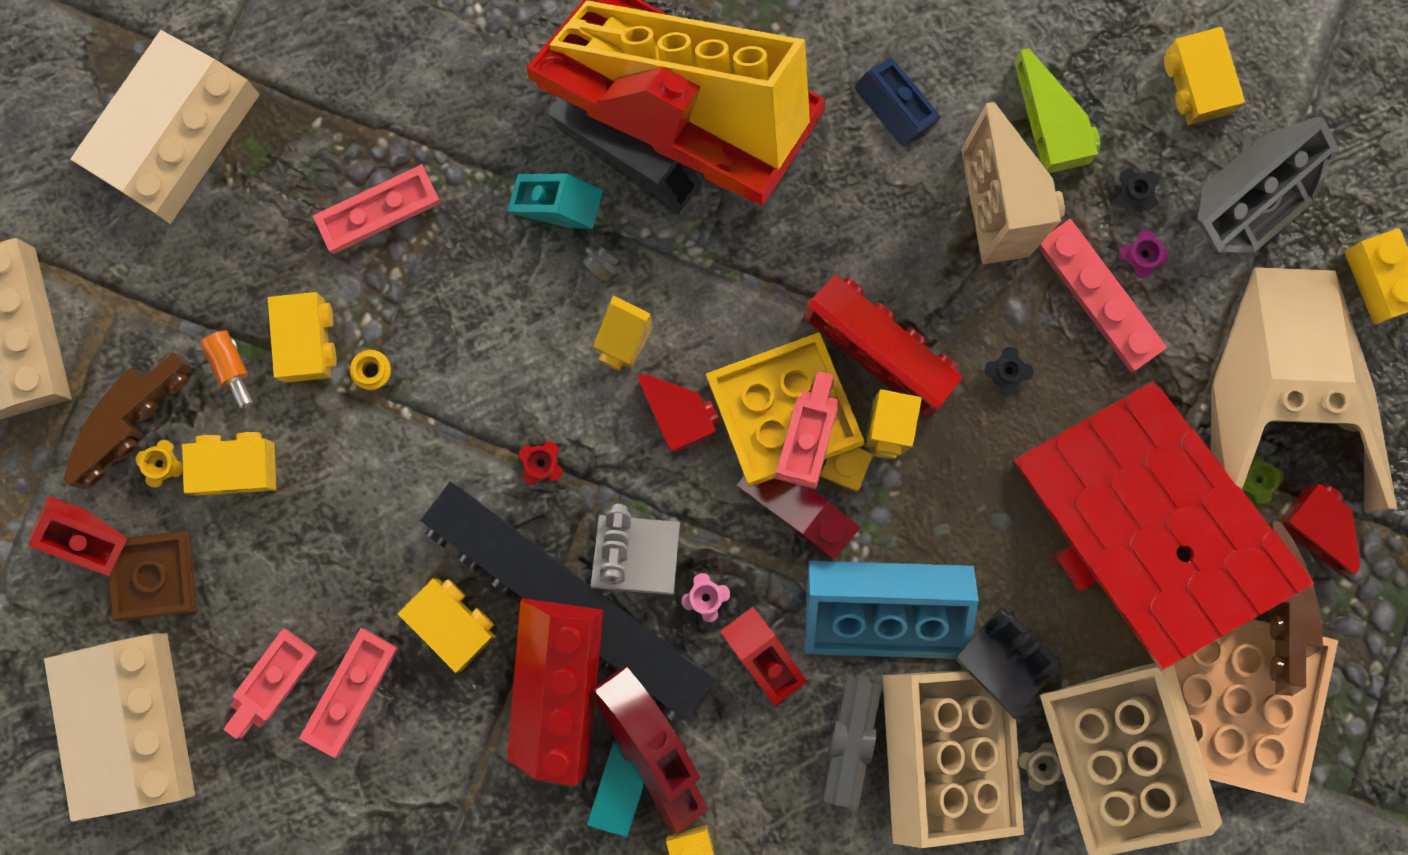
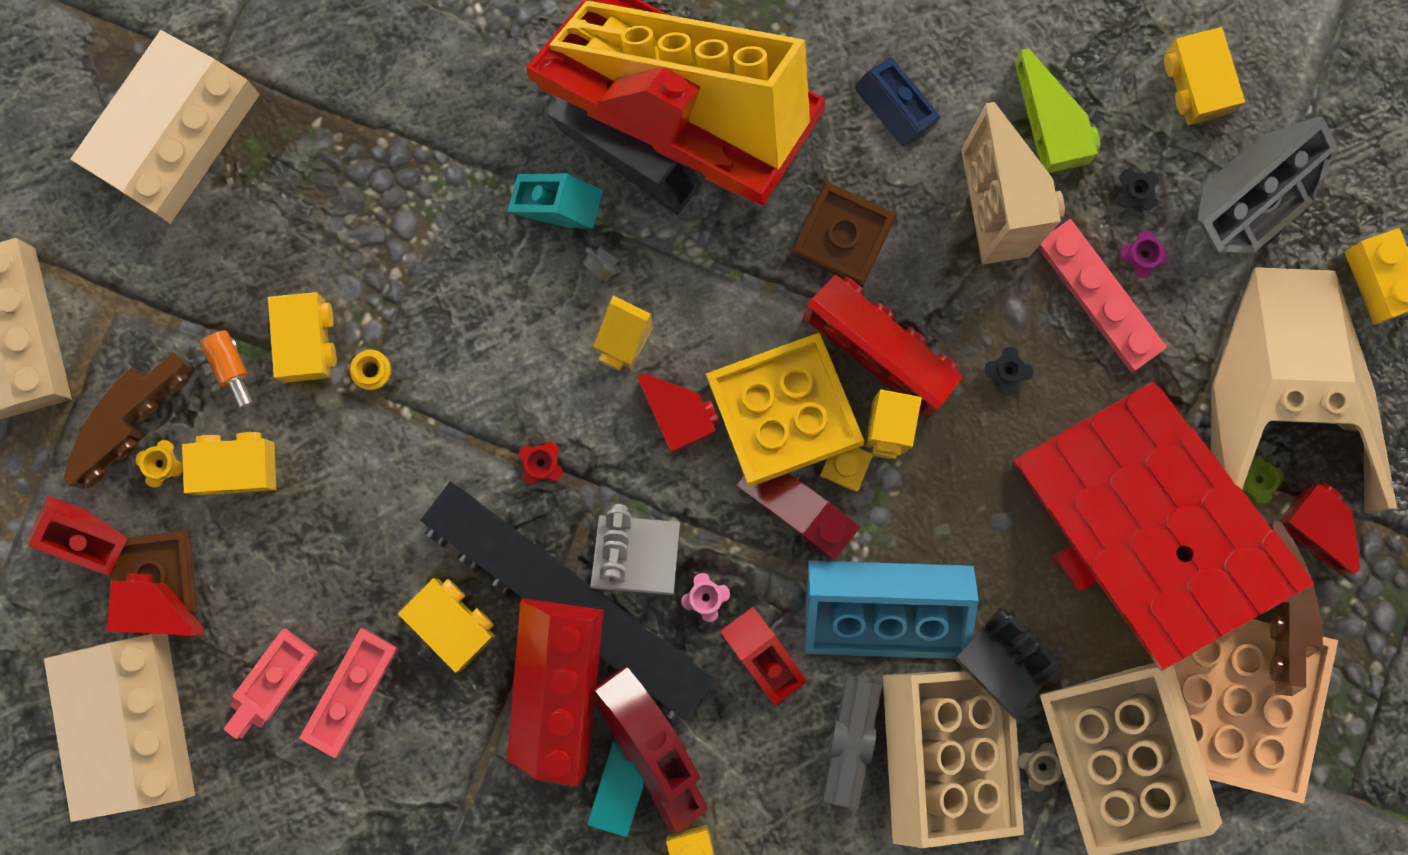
(148, 608): none -> red slope
(376, 209): coral plate -> none
(809, 434): coral hinge -> none
(843, 233): none -> reddish brown tile

